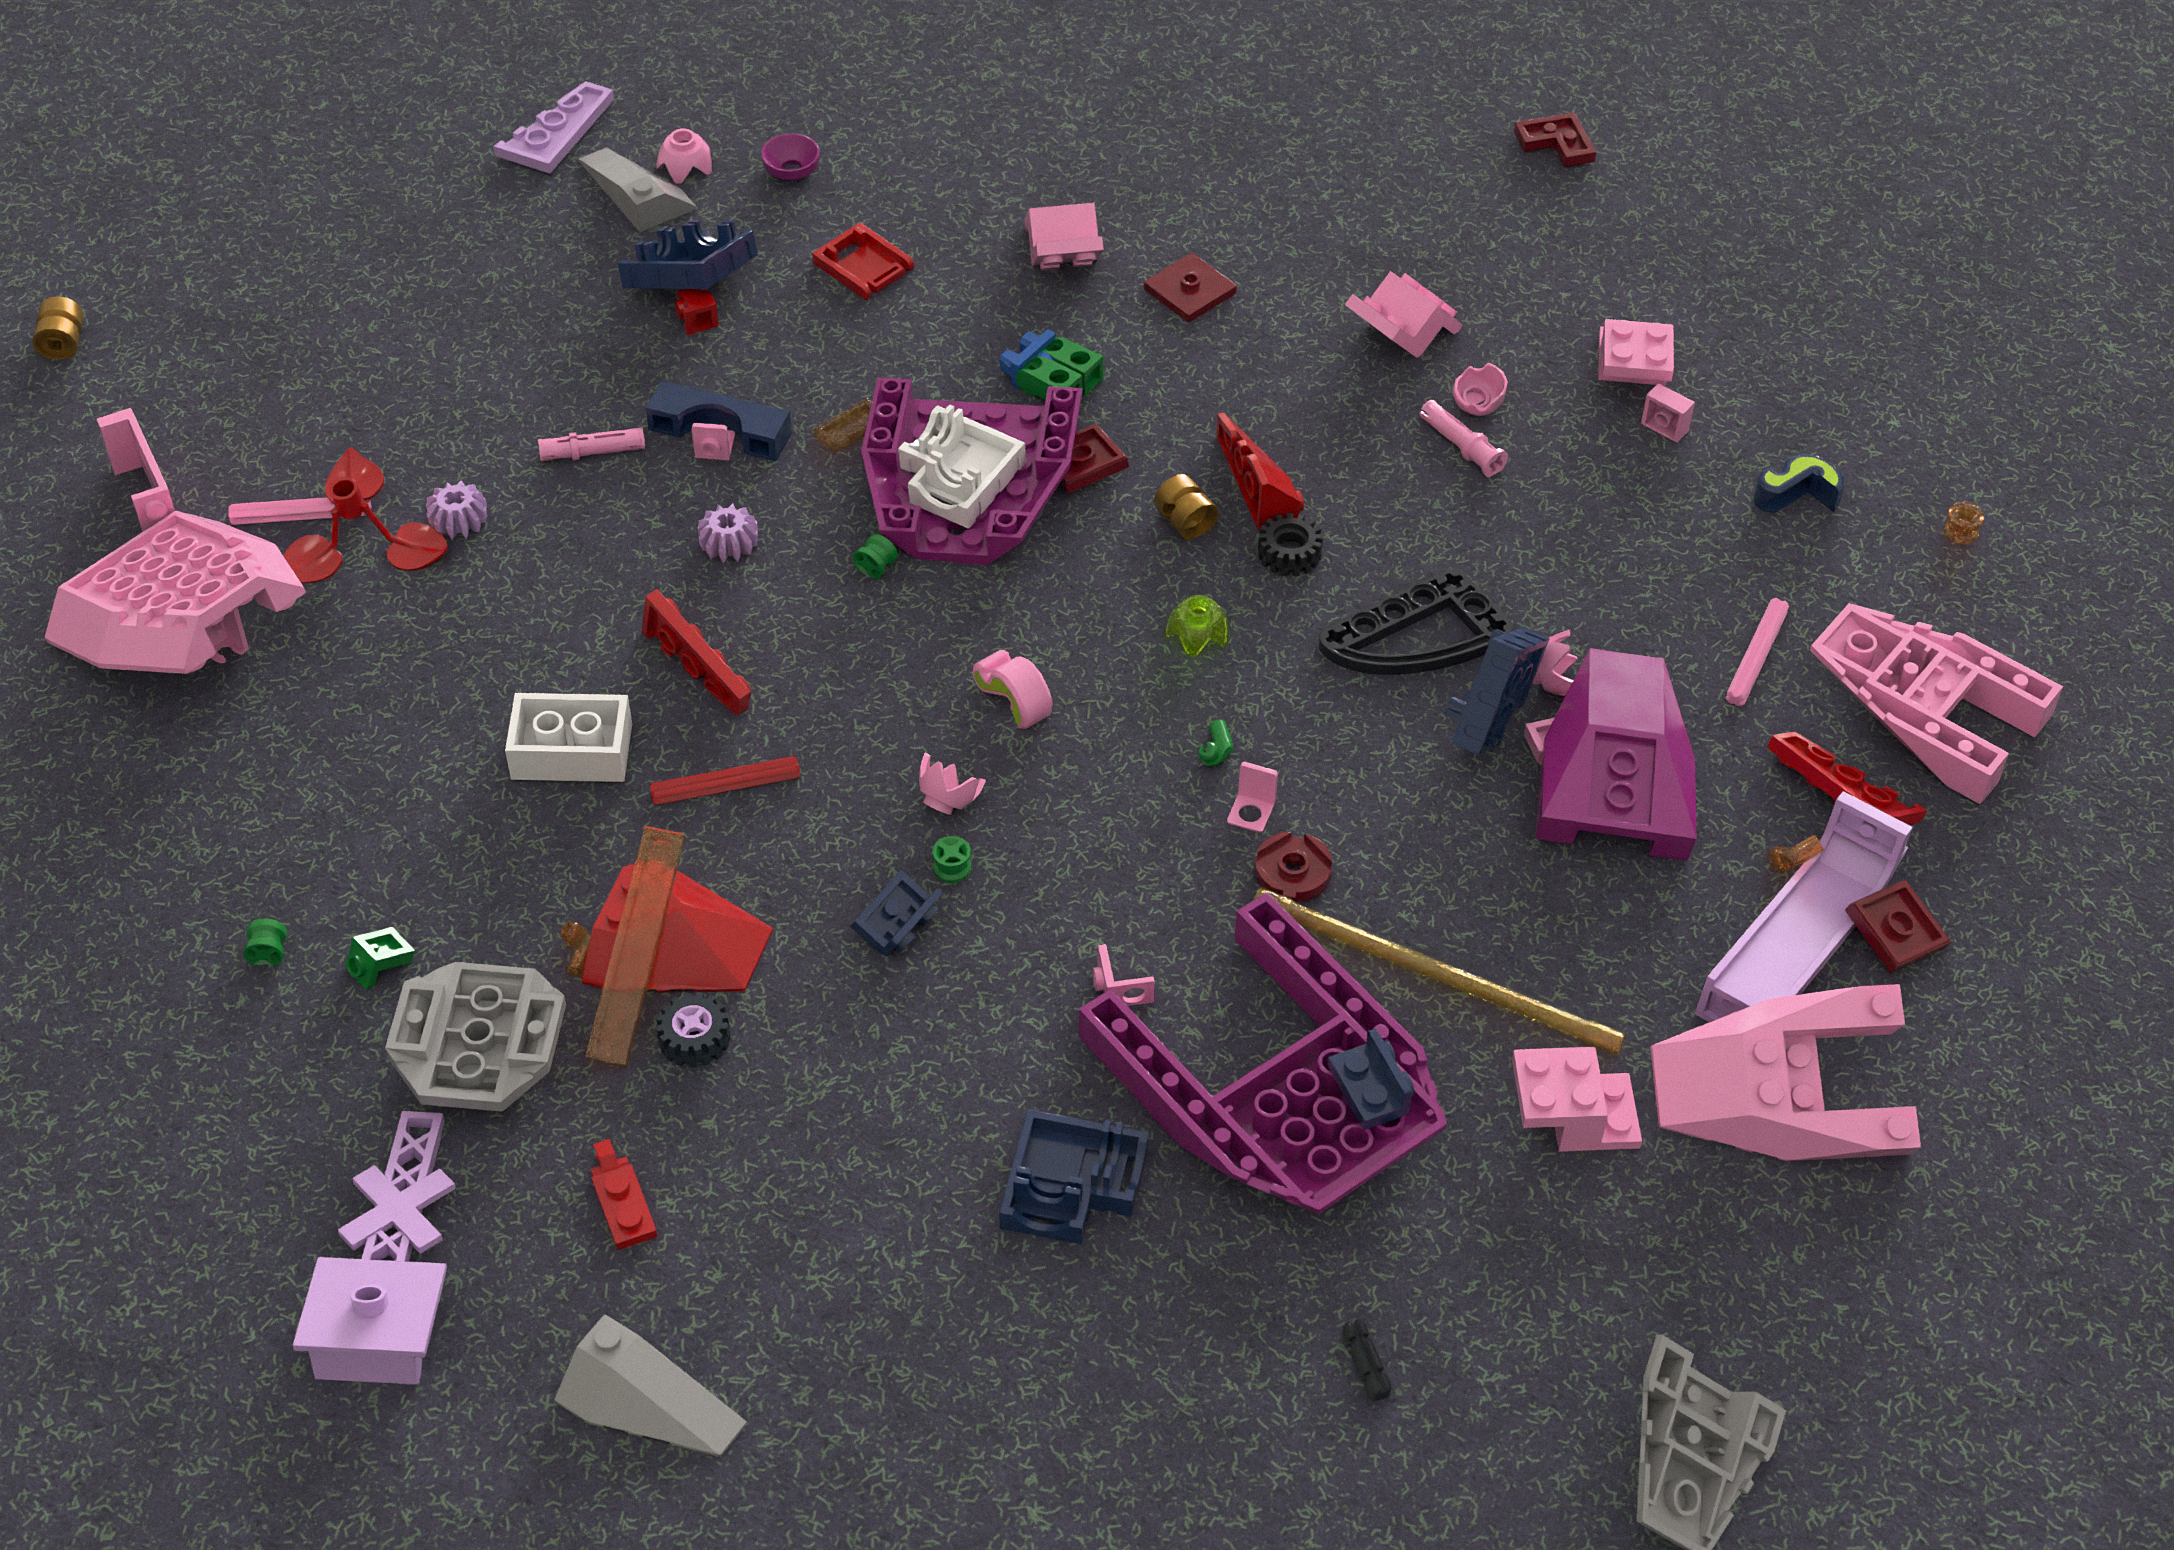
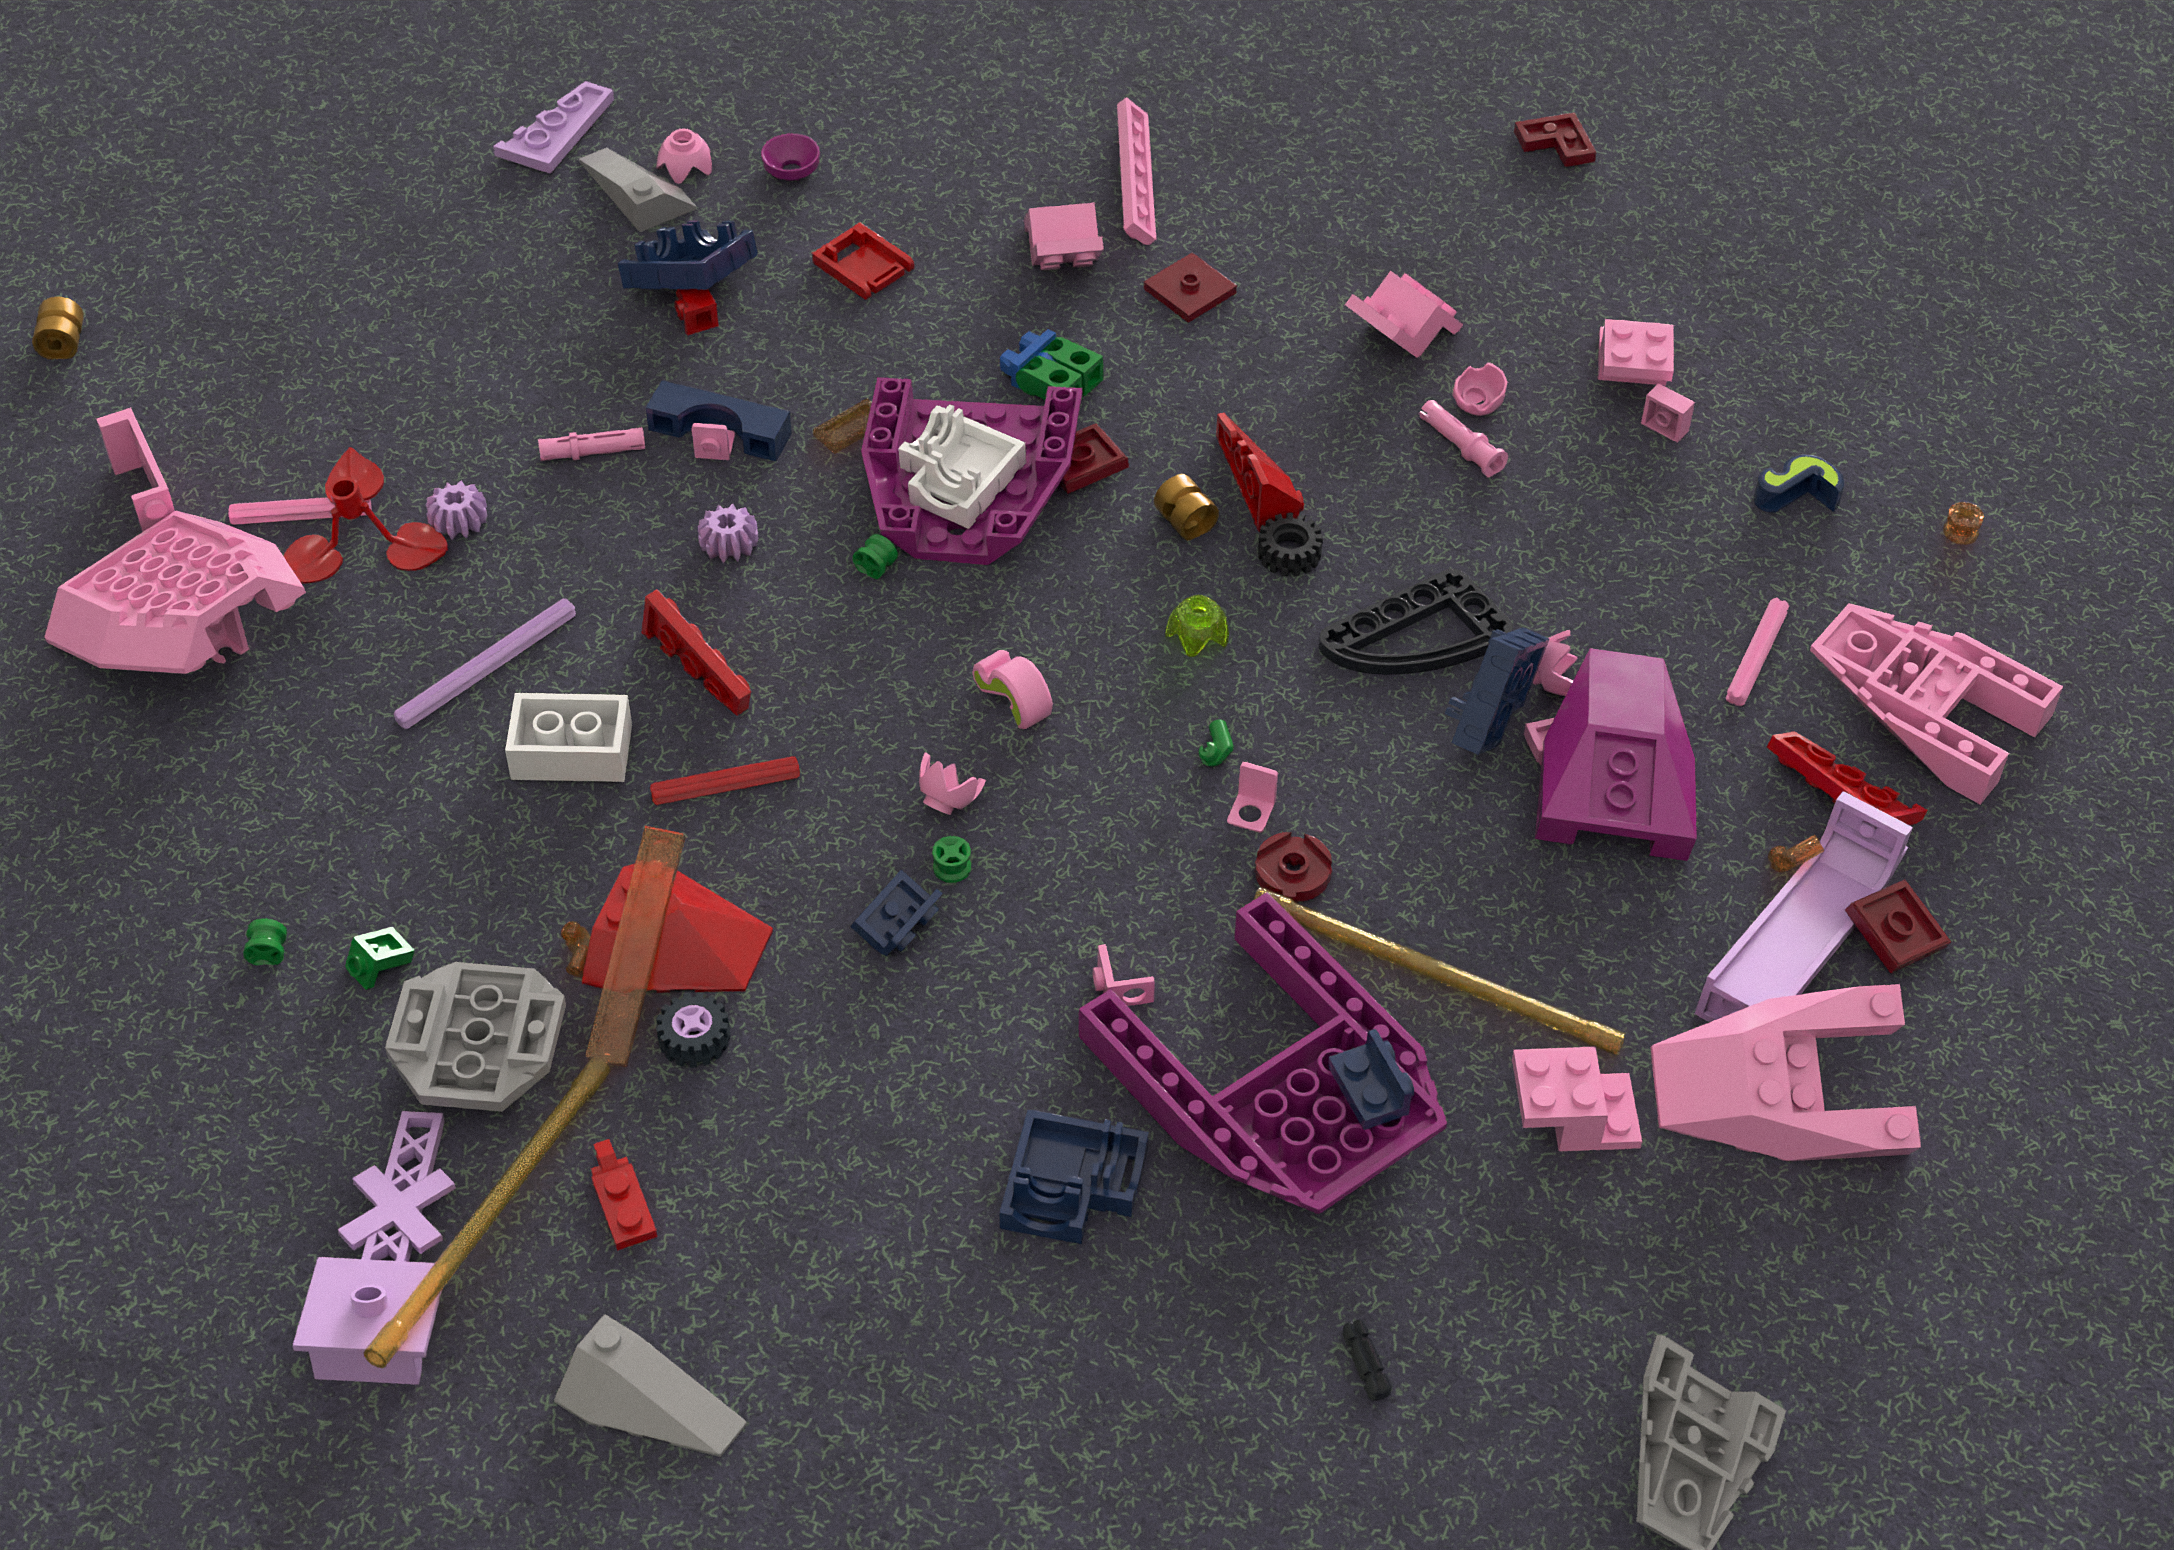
(396, 1330): none -> clear yellow piece
(484, 663): none -> lavender axle
(1136, 172): none -> bright pink plate

